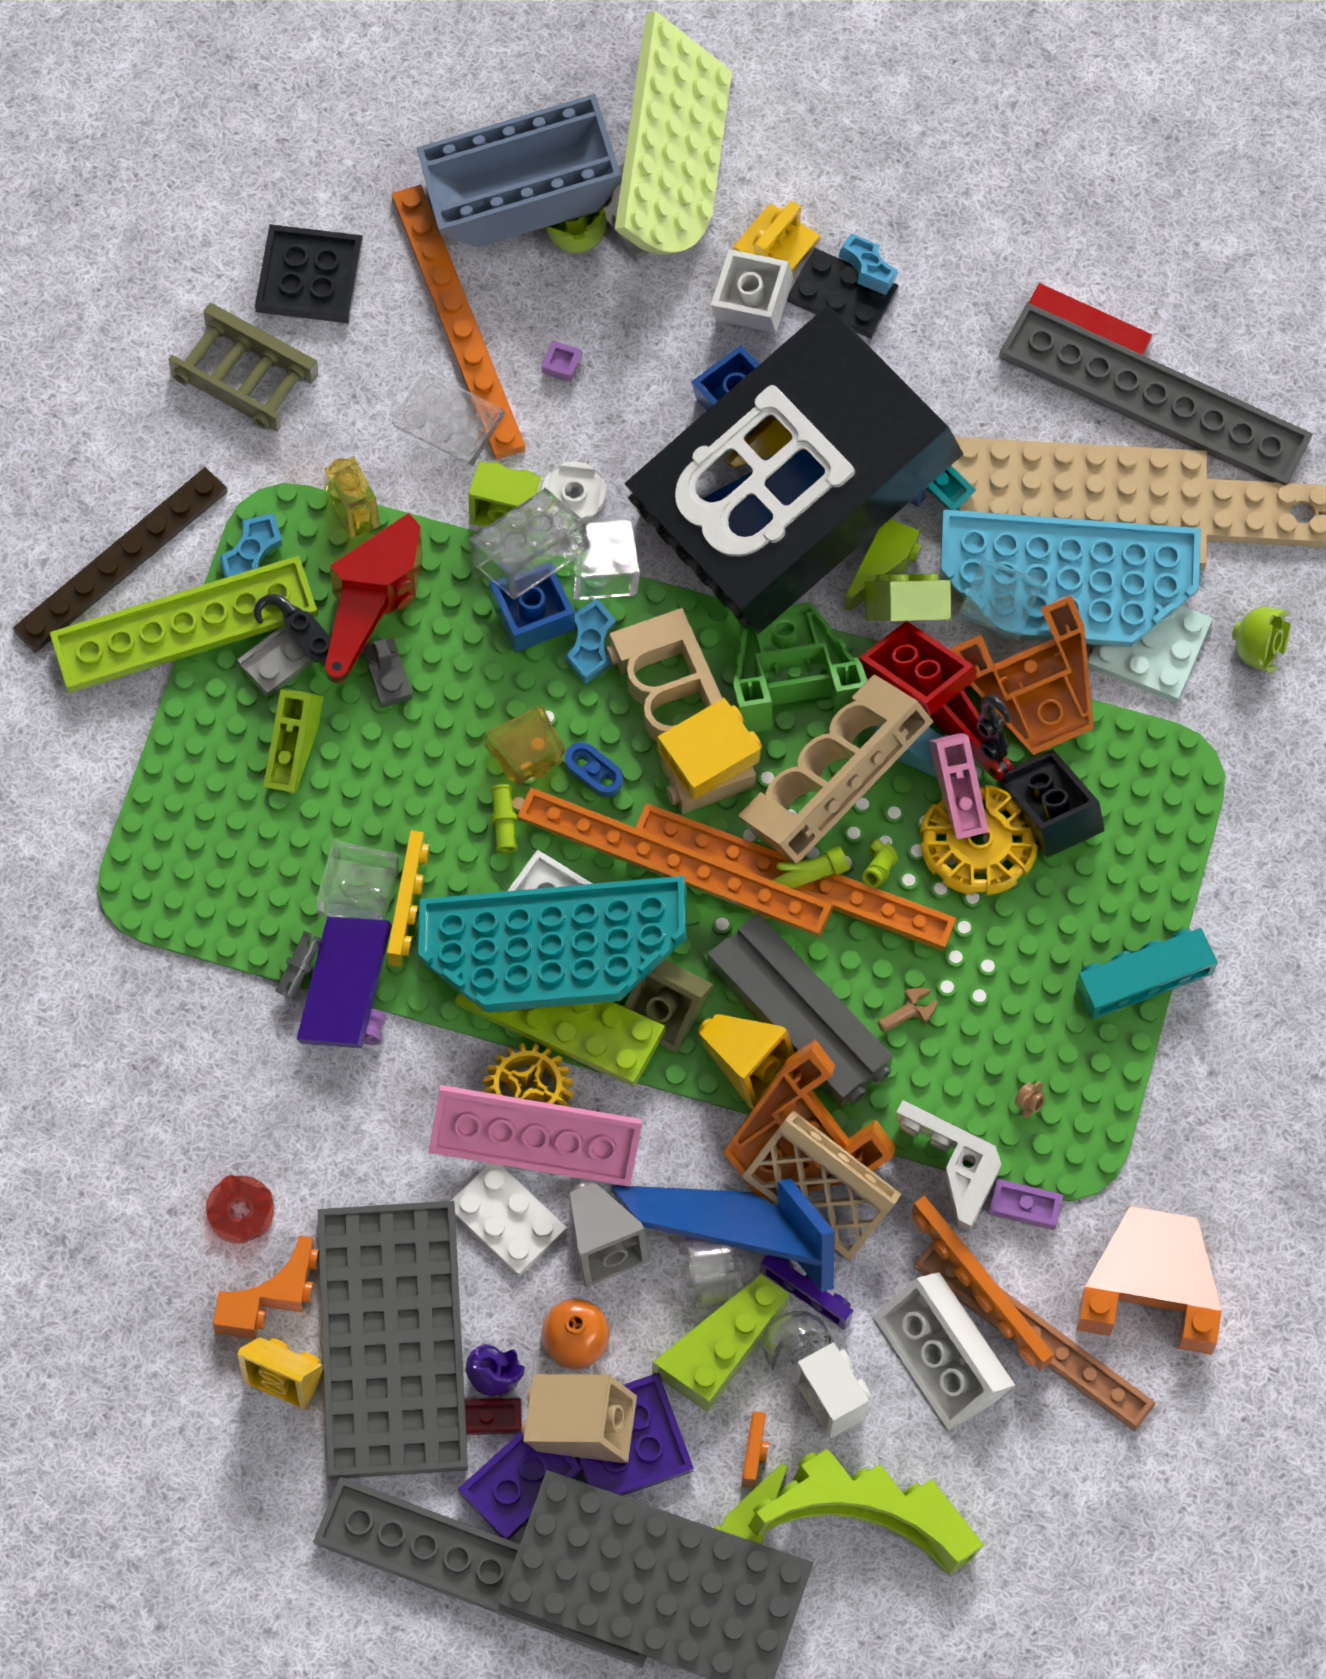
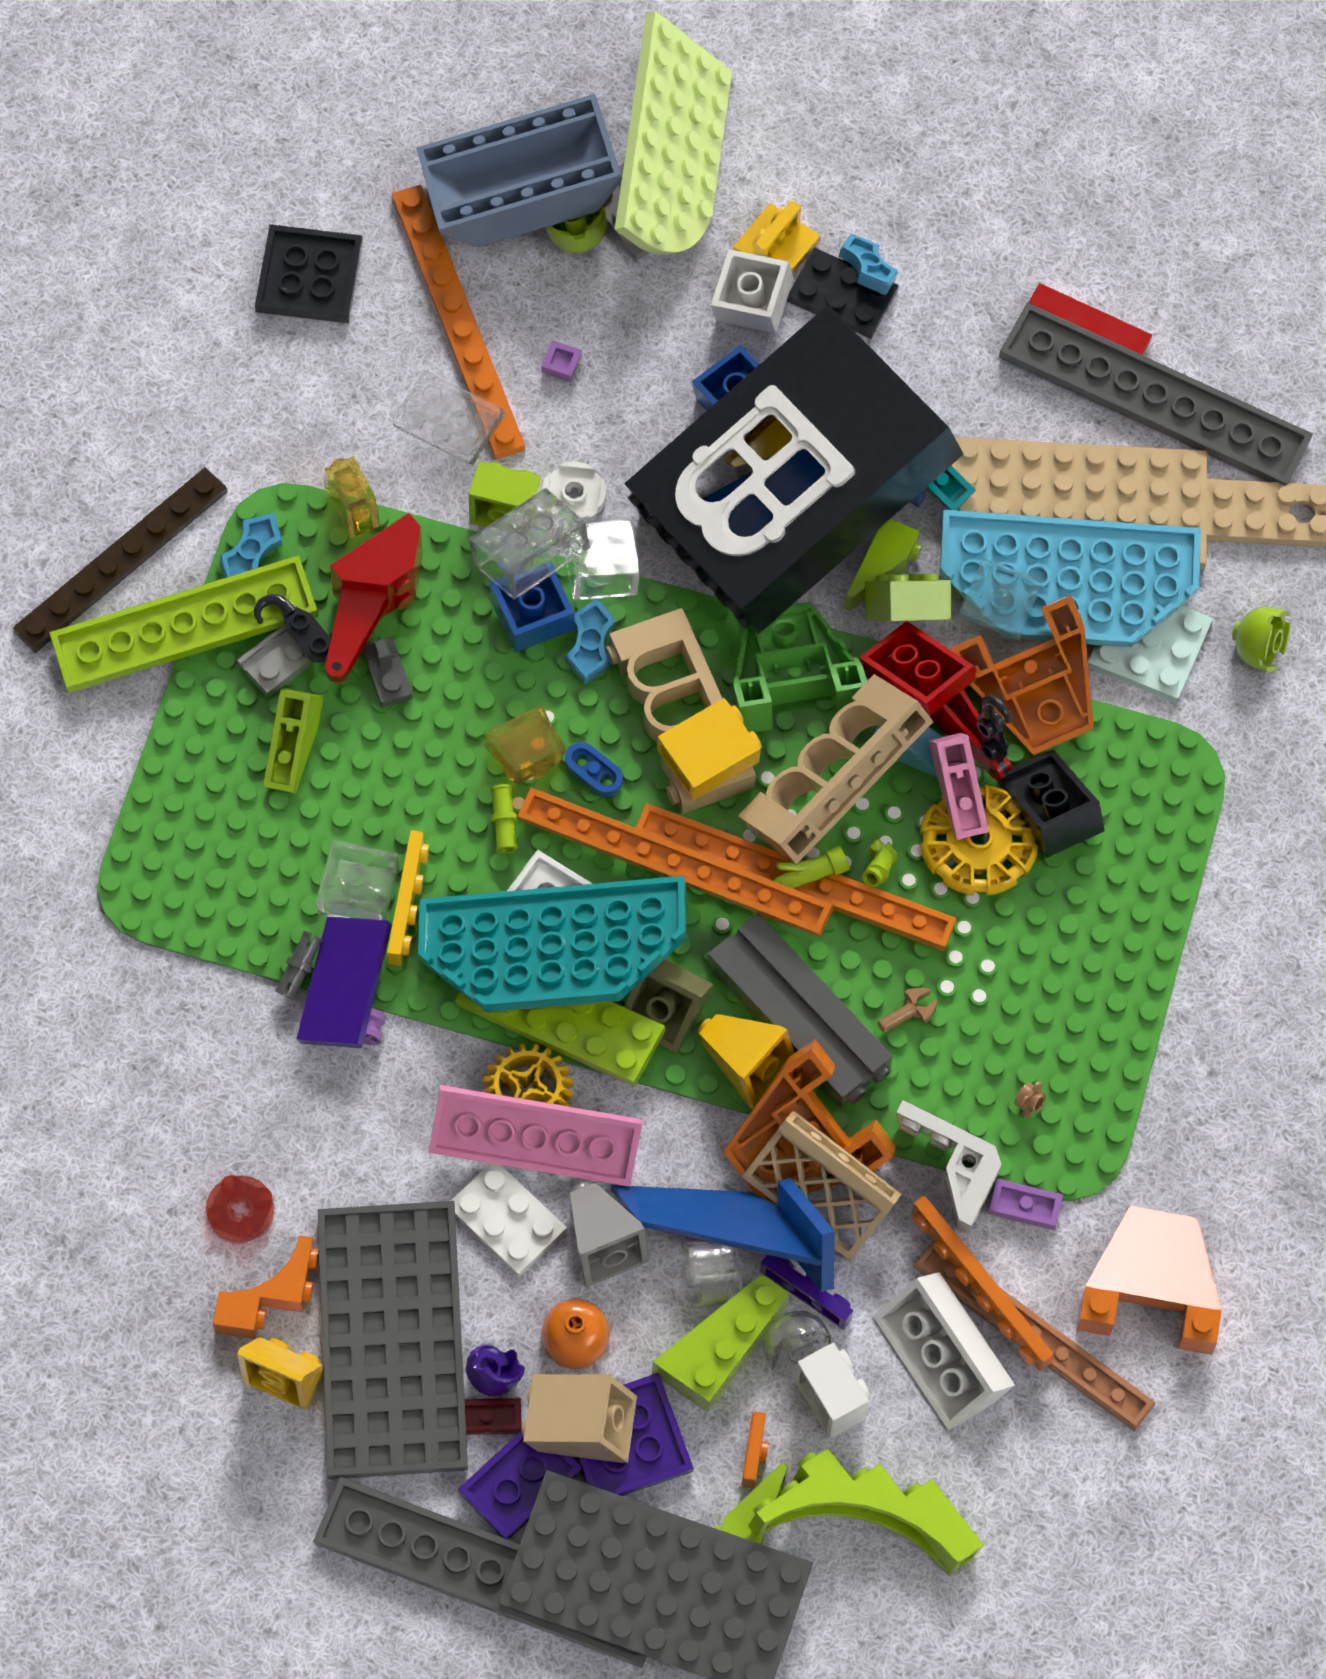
(245, 338): olive fence -> none
(1146, 972): teal brick -> none

